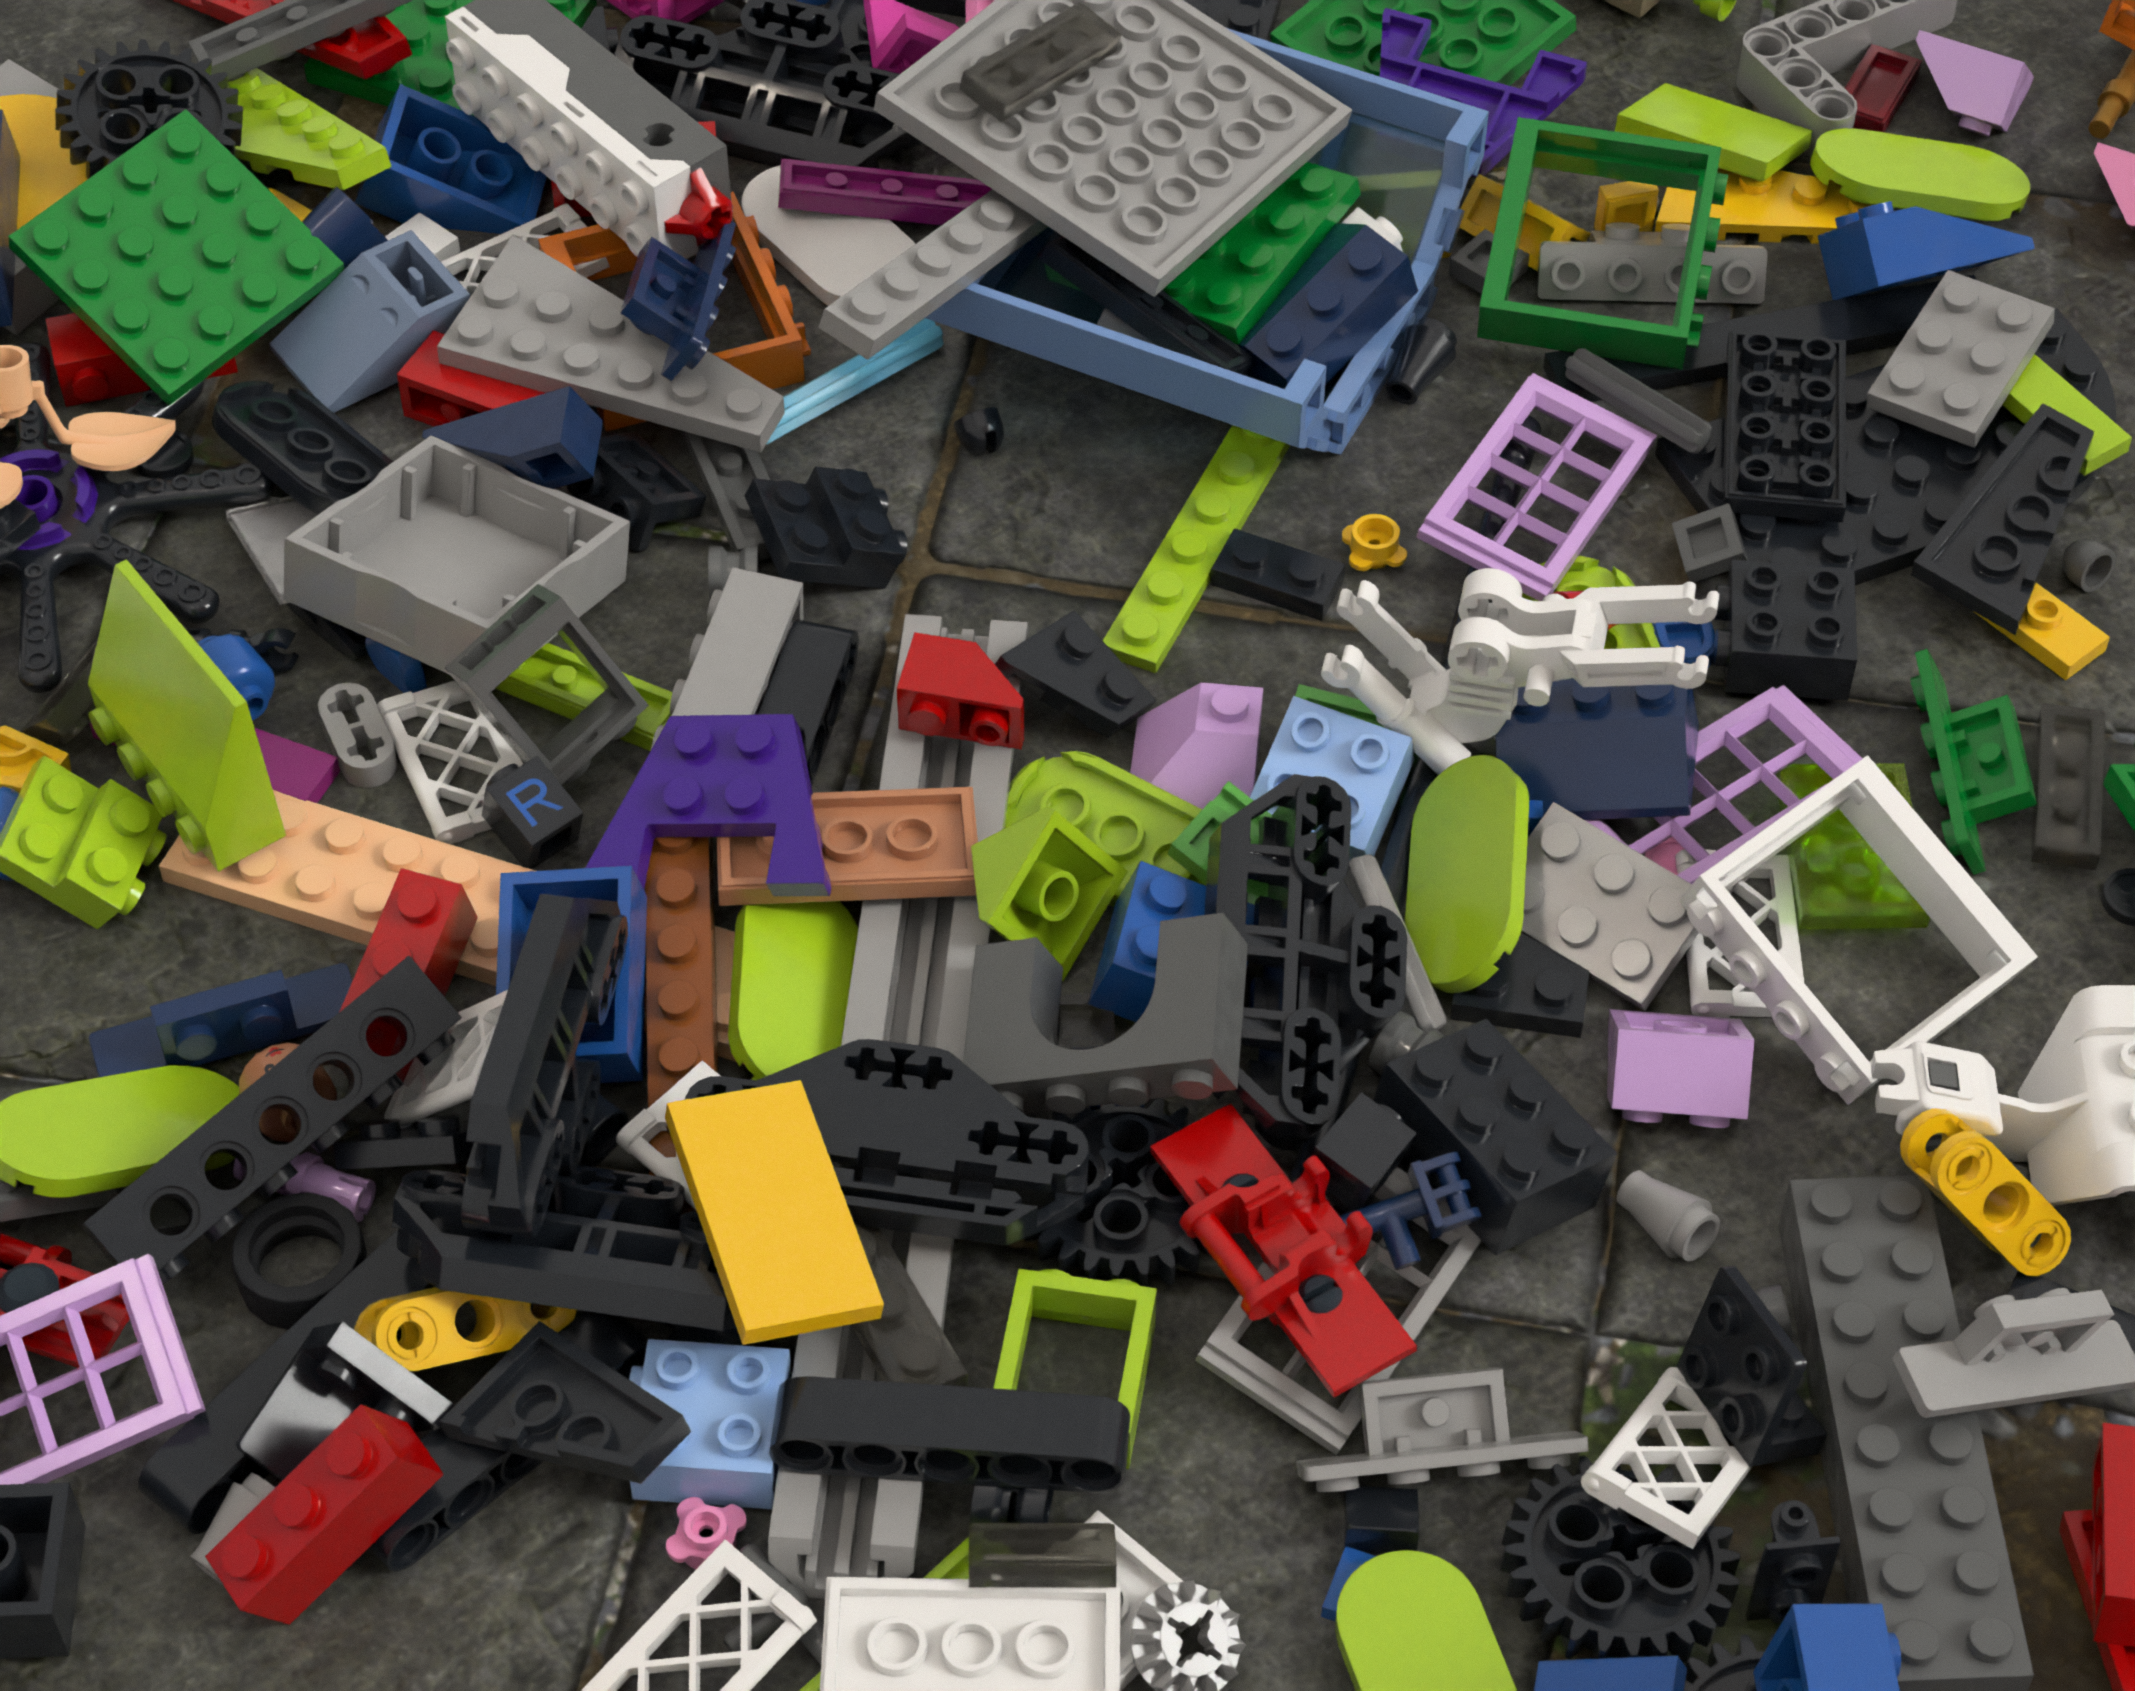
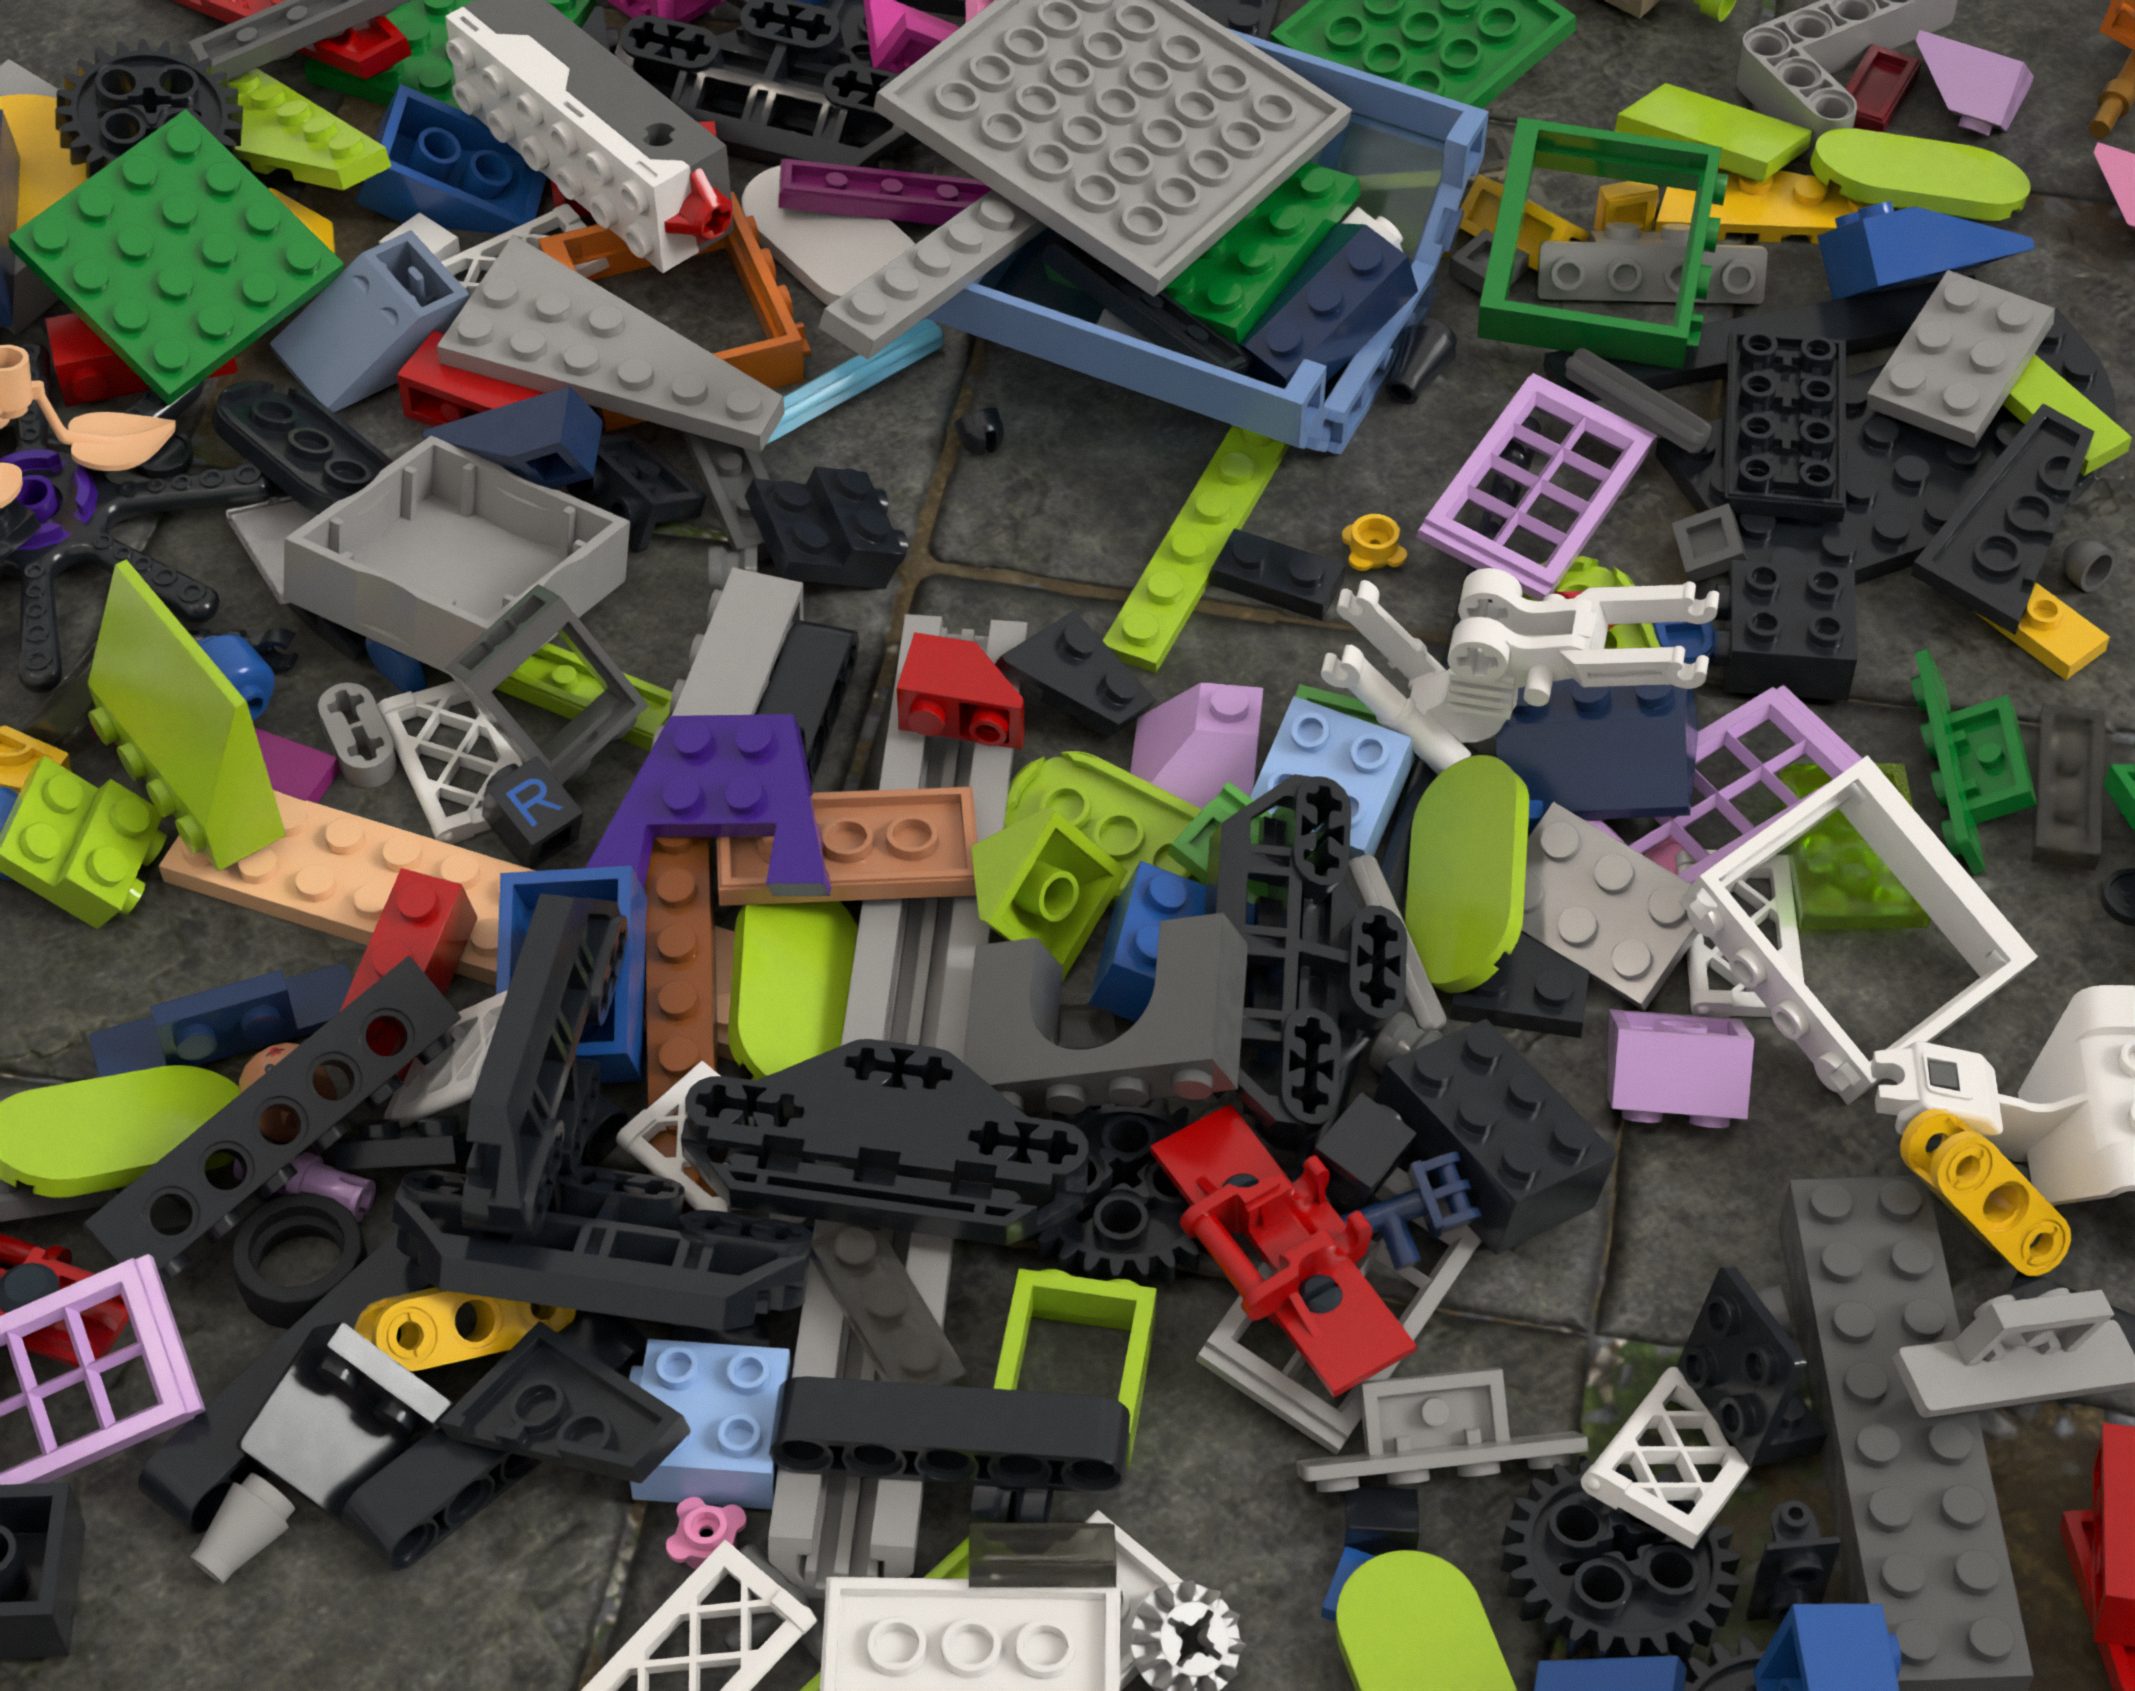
(324, 1515): red brick -> none
(343, 227): dark blue piece -> none
(677, 297): dark blue bracket -> none
(773, 1212): yellow tile -> none
(1040, 61): clear smoke plate -> none
(1545, 87): dark purple wing -> none
(1672, 1217): light grey cone -> none

